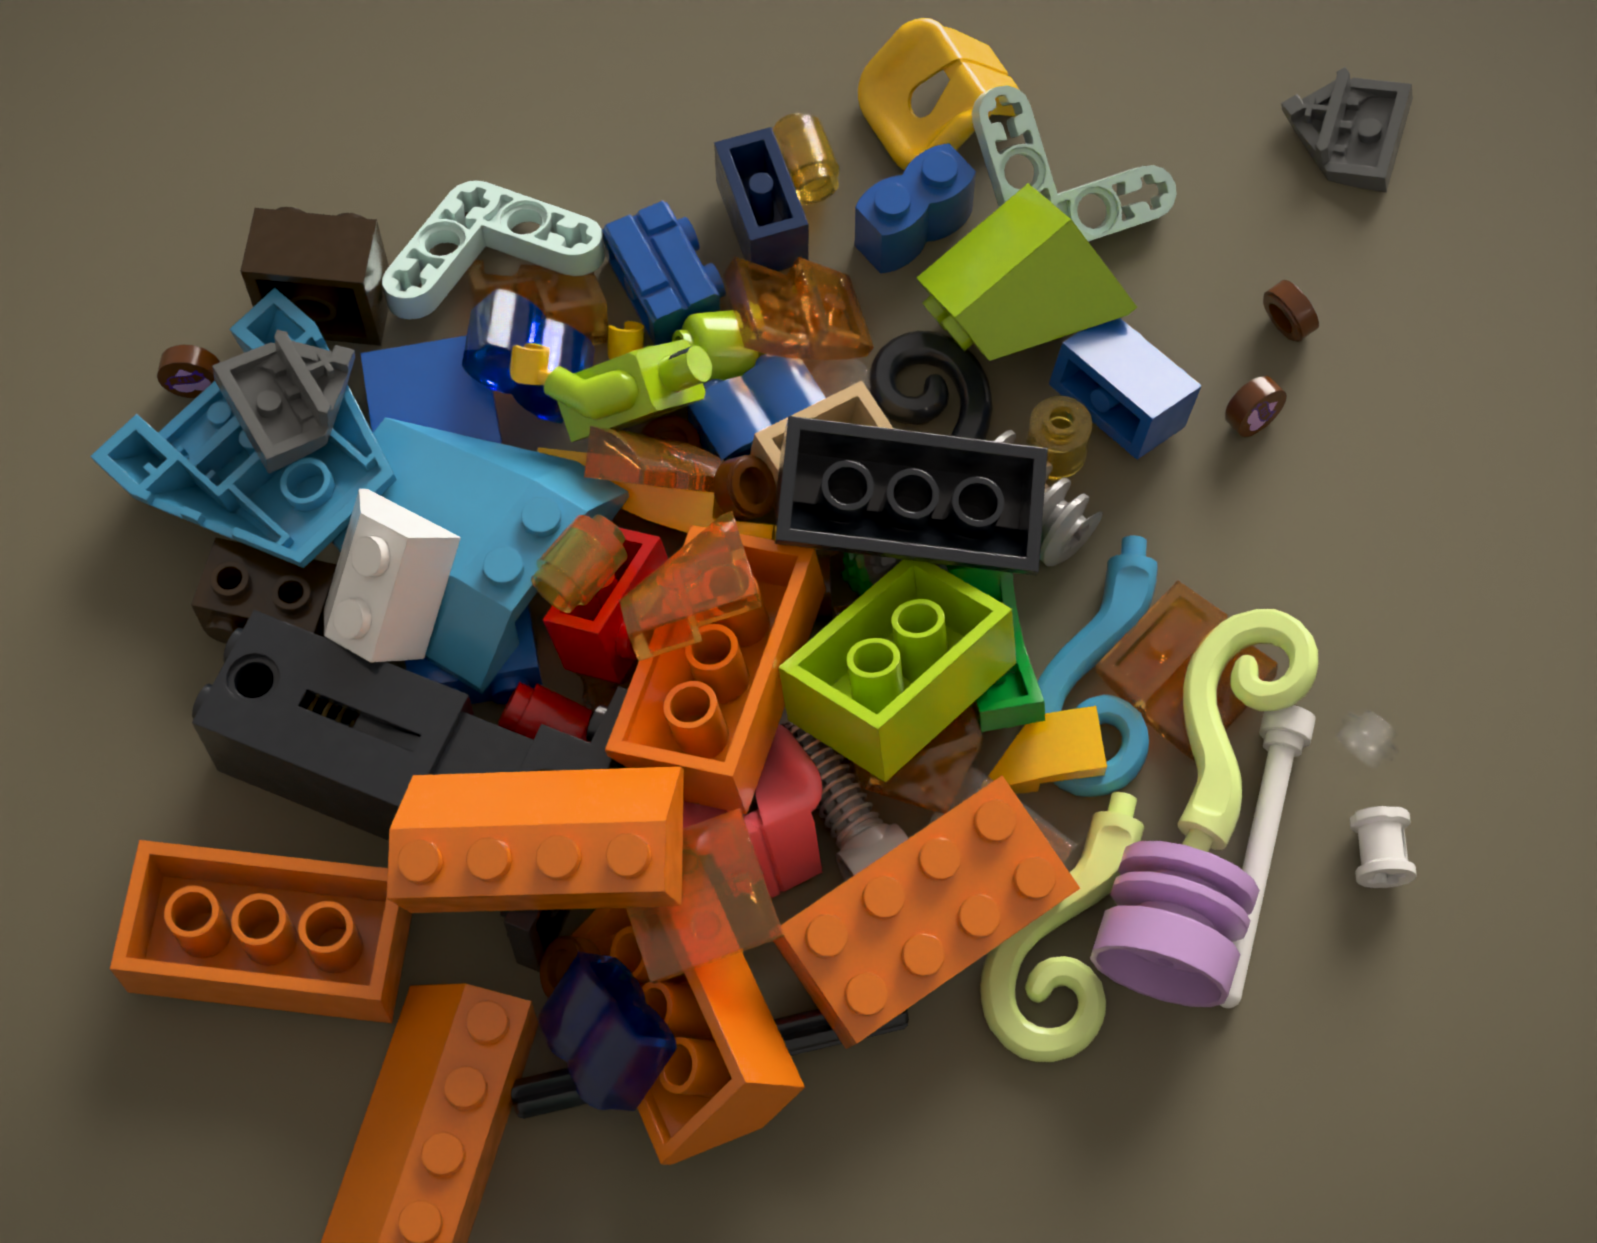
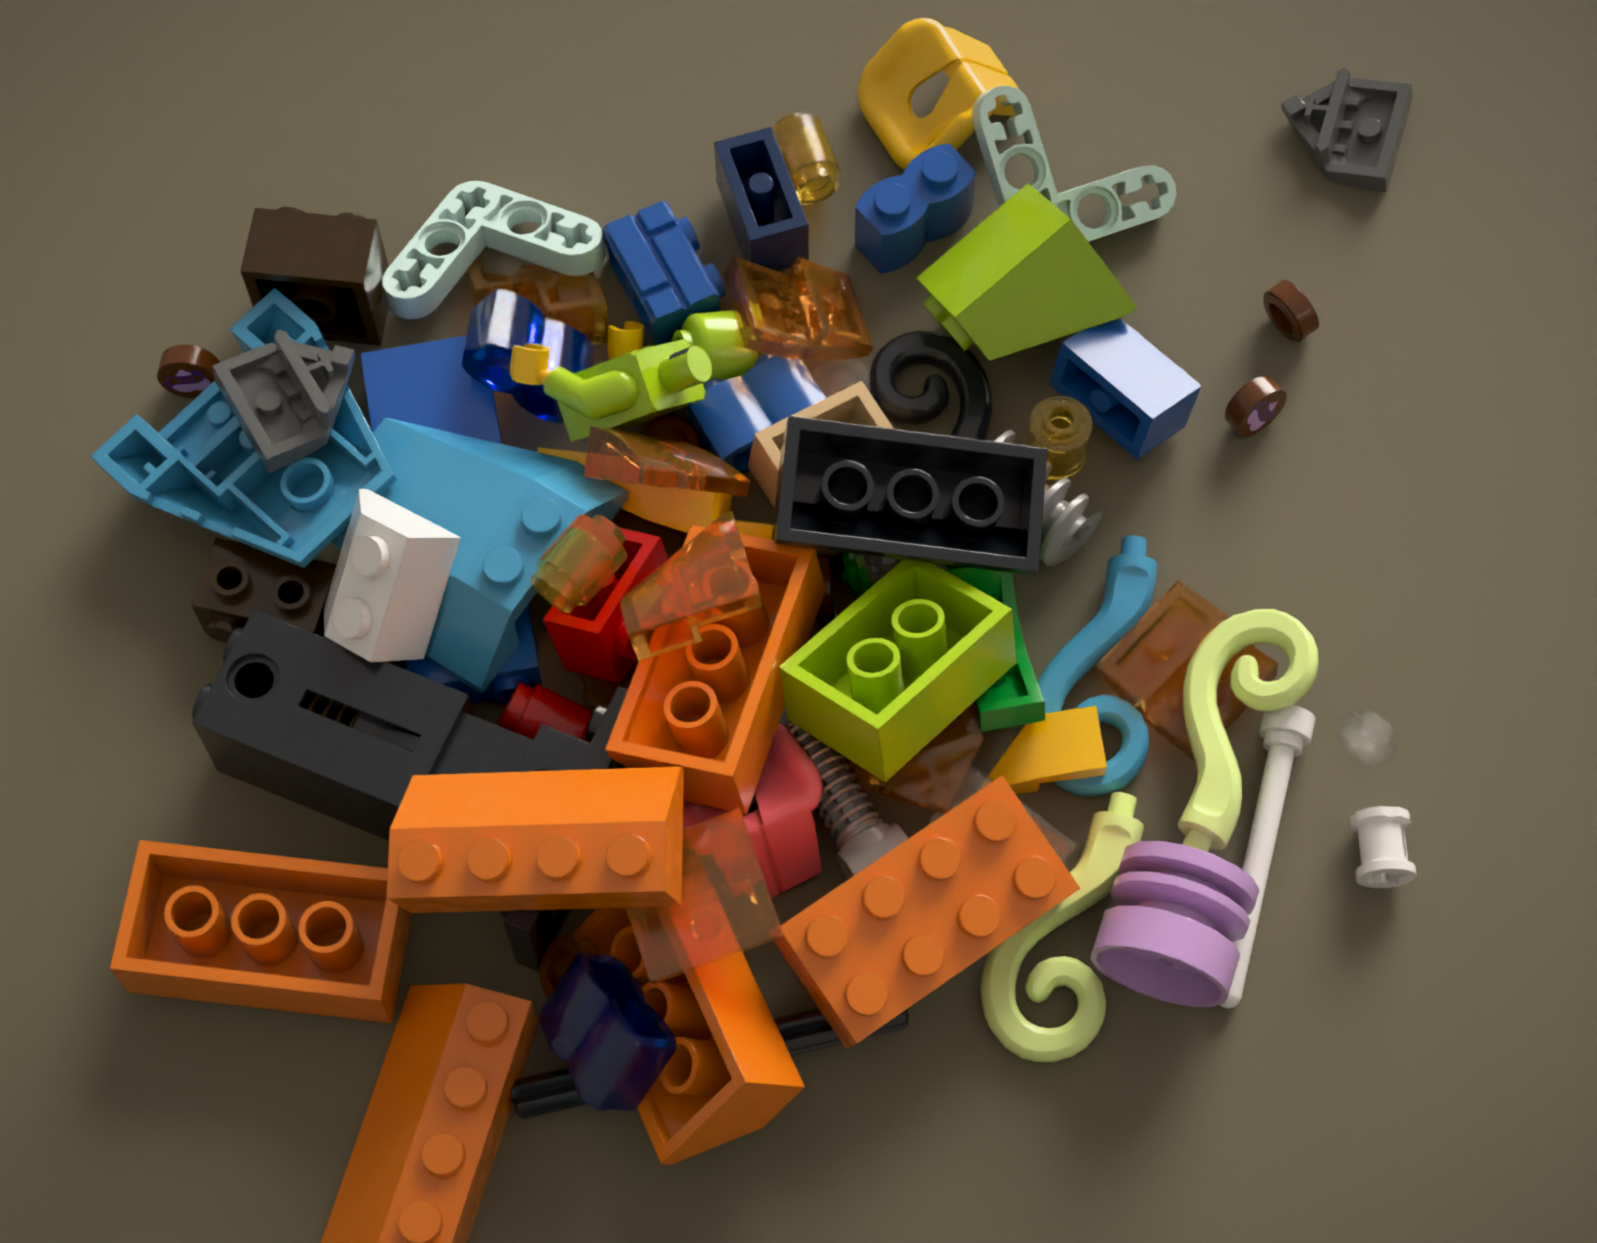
(744, 487): reddish brown tile -> none

